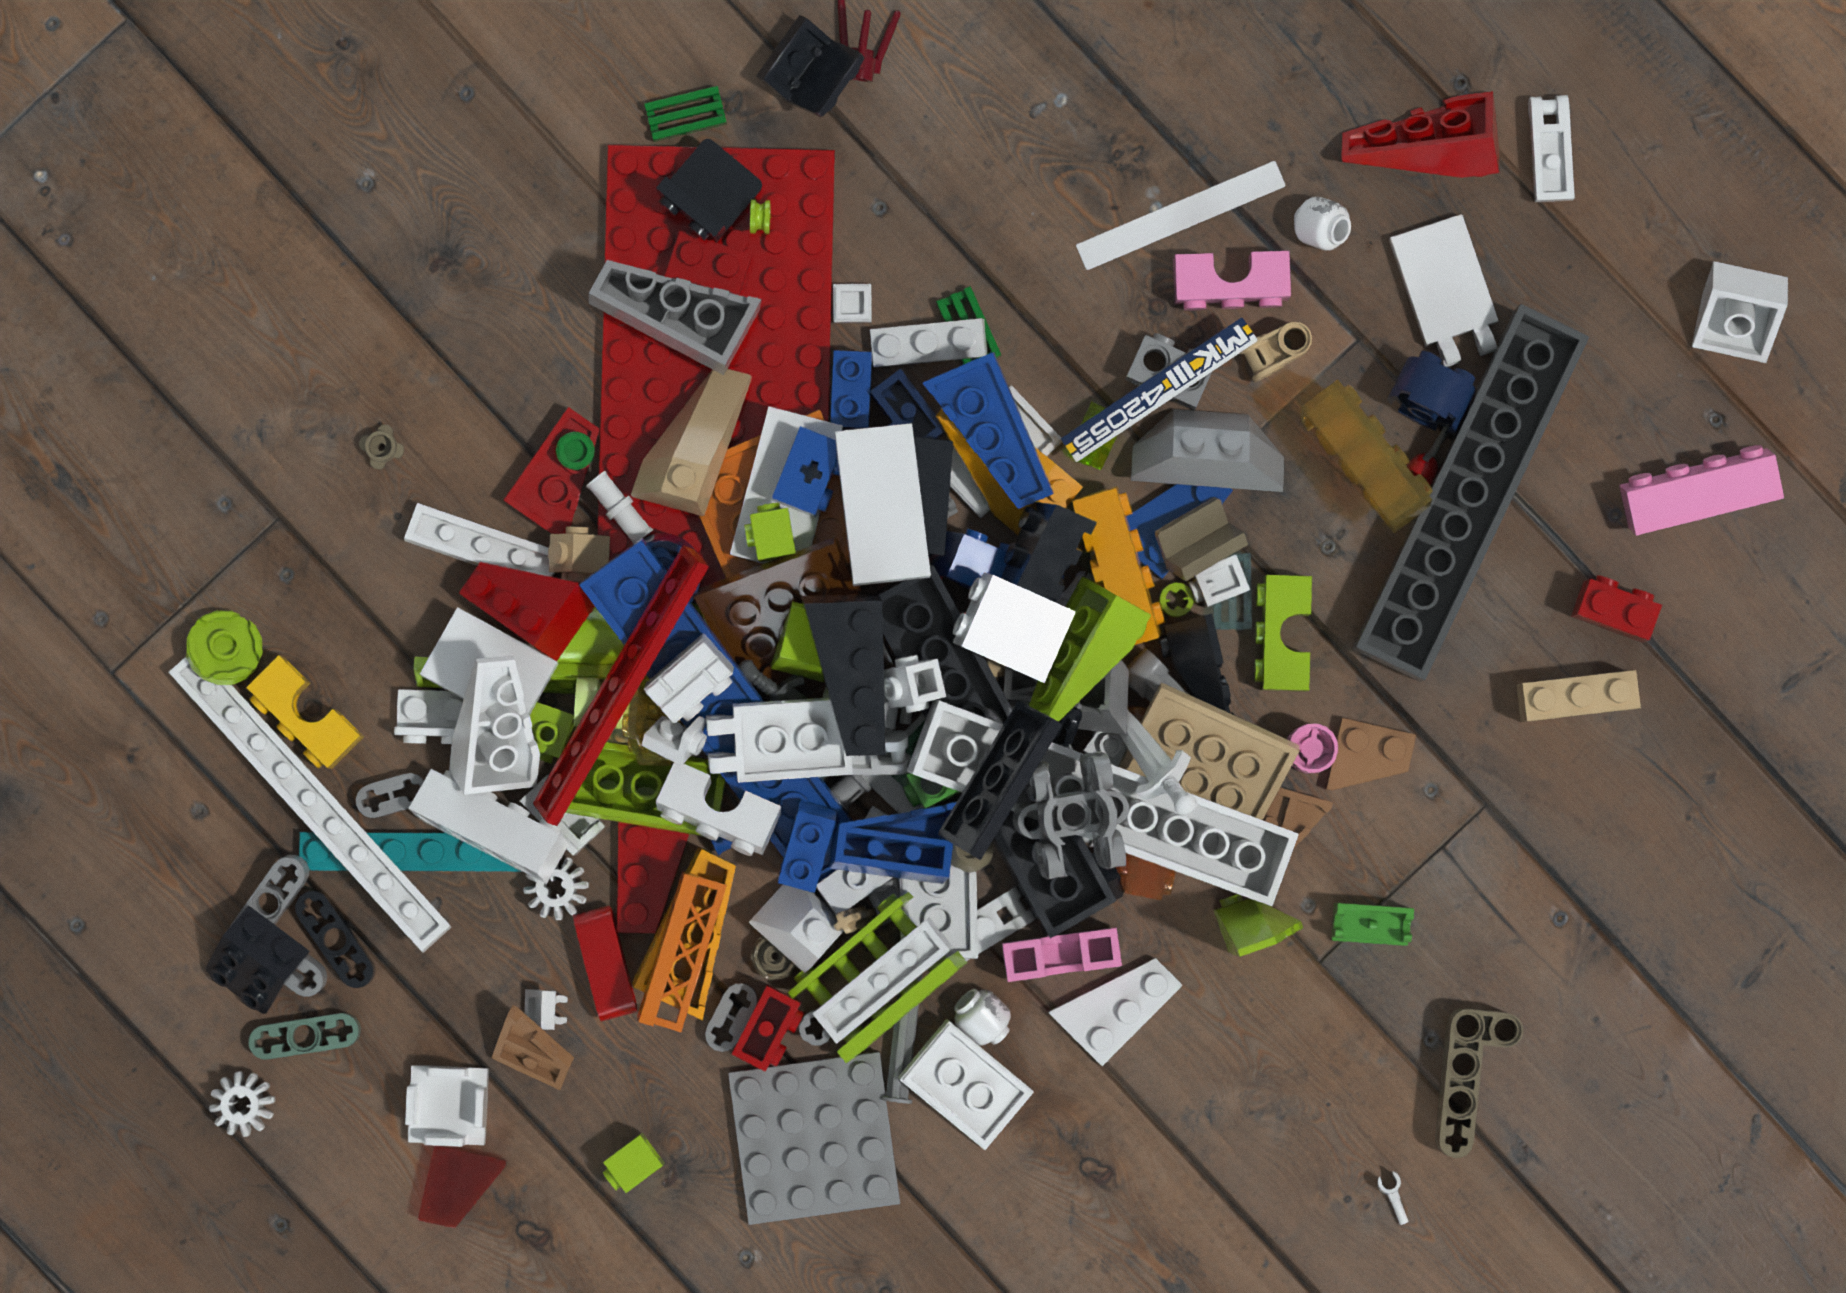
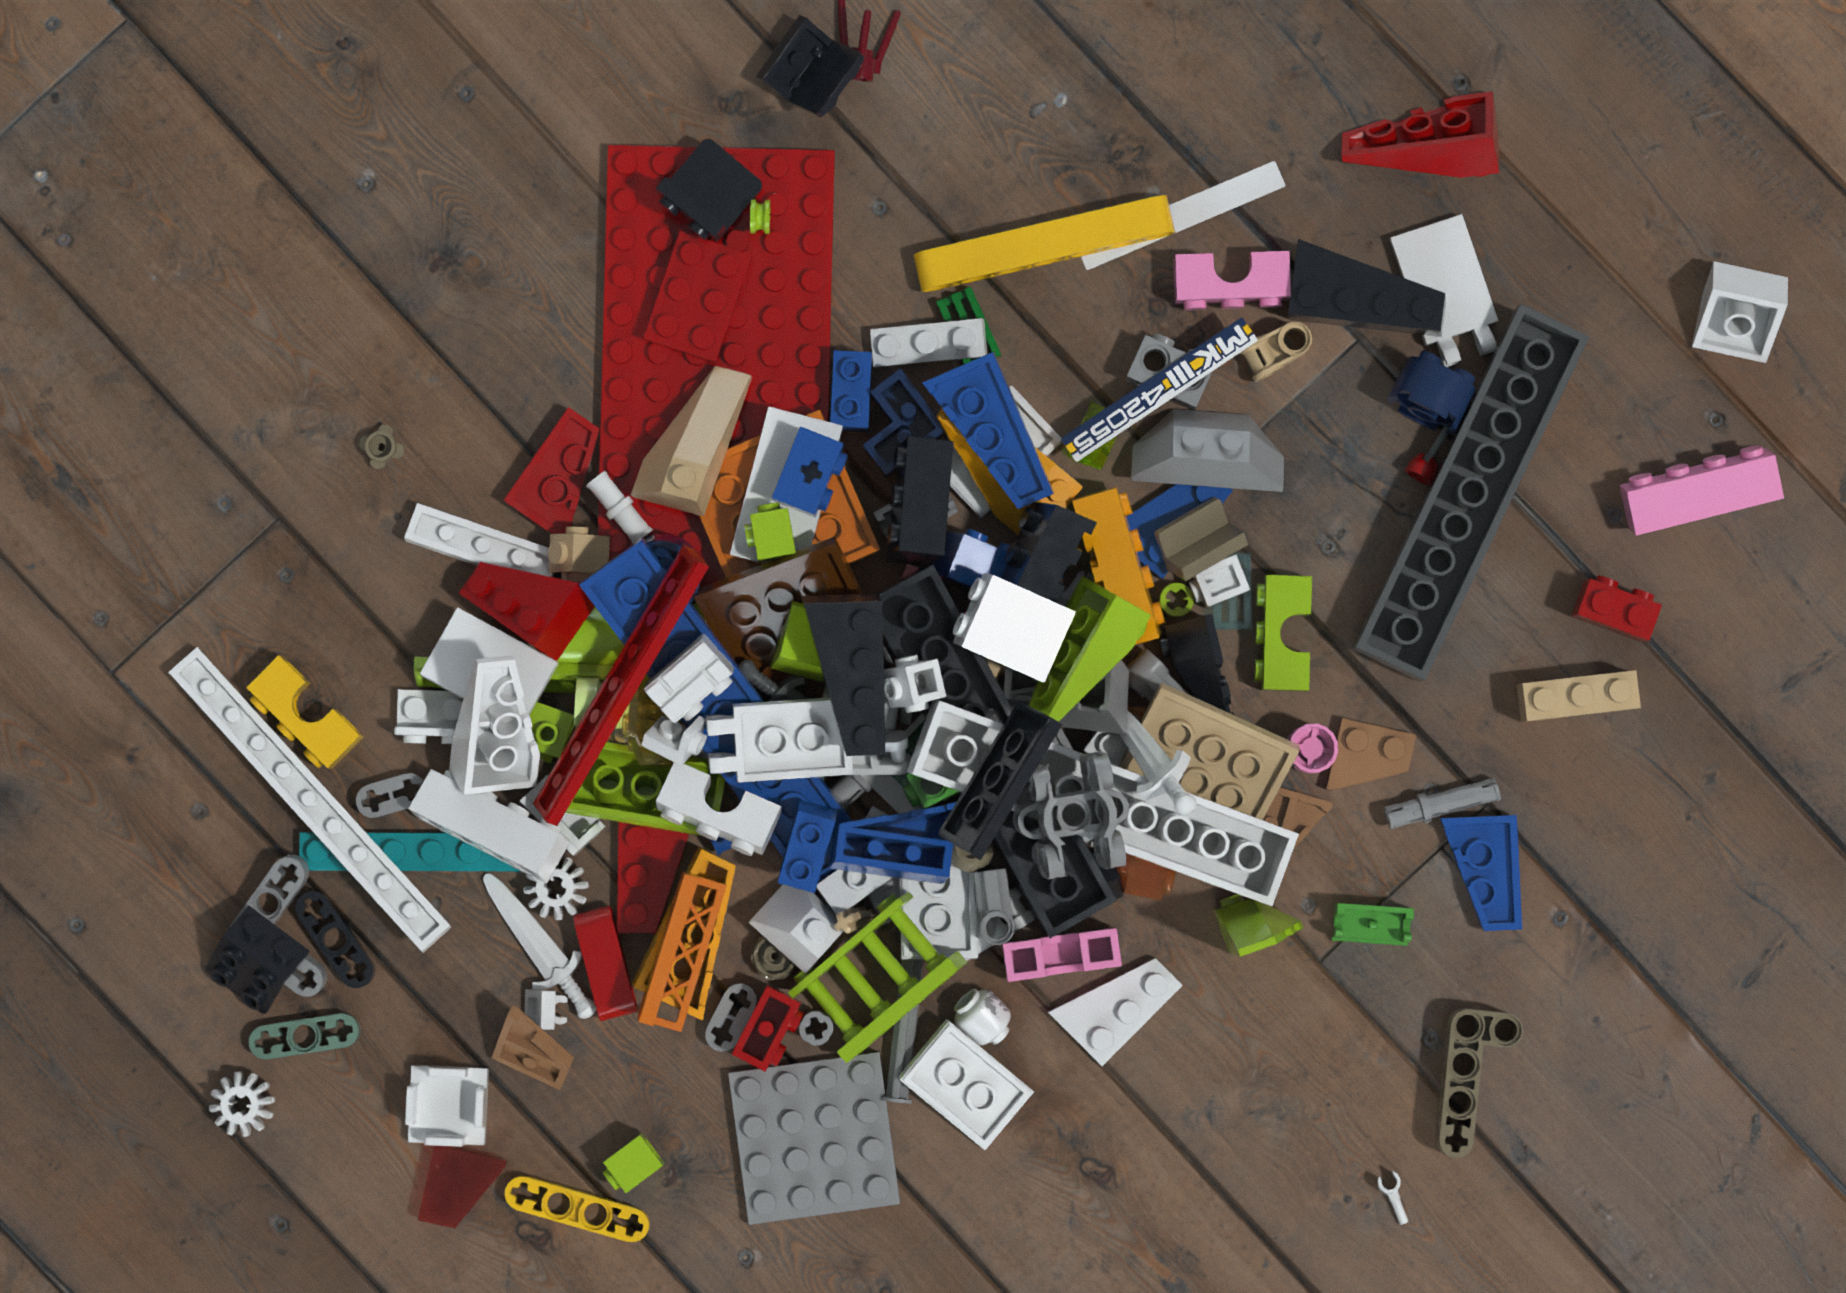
(223, 647): lime tile -> none
(540, 947): none -> white sword
(575, 450): green tile -> none
(576, 1213): none -> yellow beam
(682, 99): green tile -> none
(682, 315): light grey wedge -> none
(852, 303): white tile -> none
(882, 504): white tile -> none
(883, 980): white plate -> none
(993, 901): none -> light grey piece
(1044, 243): none -> yellow beam
(1069, 728): black axle -> none
(1322, 223): white head -> none
(1354, 294): none -> black wedge
(1366, 455): clear yellow wedge -> none
(1442, 803): none -> light grey pin
(1489, 867): none -> blue wing
(1551, 150): white plate -> none

